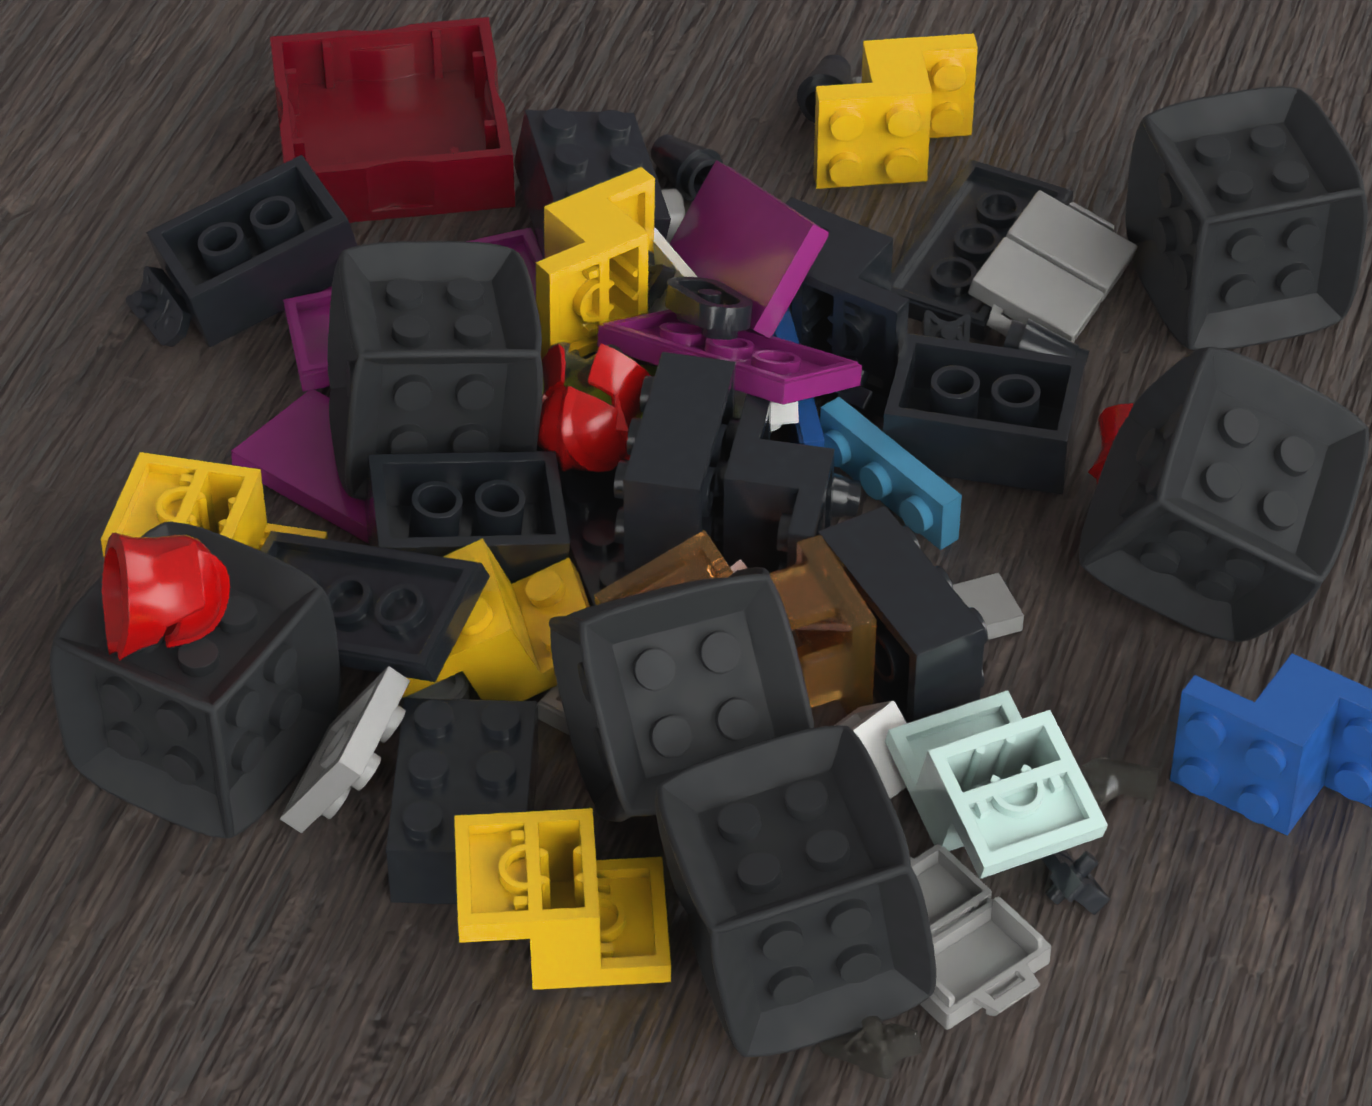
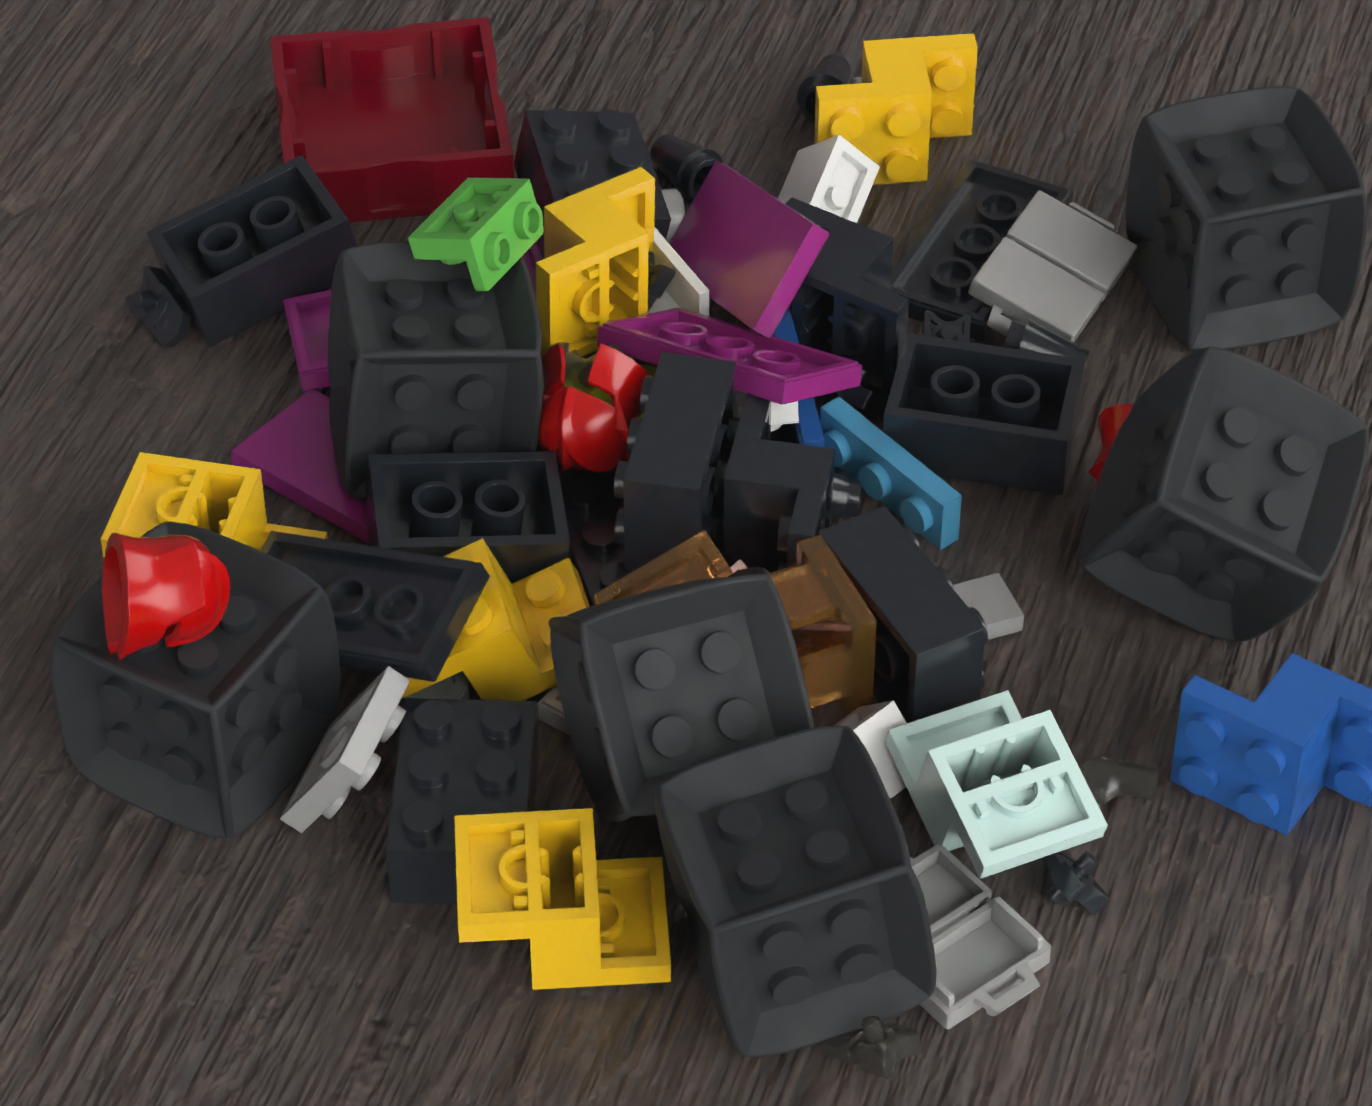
(484, 224): none -> bright green bracket
(709, 306): black plate -> none
(831, 177): none -> white panel

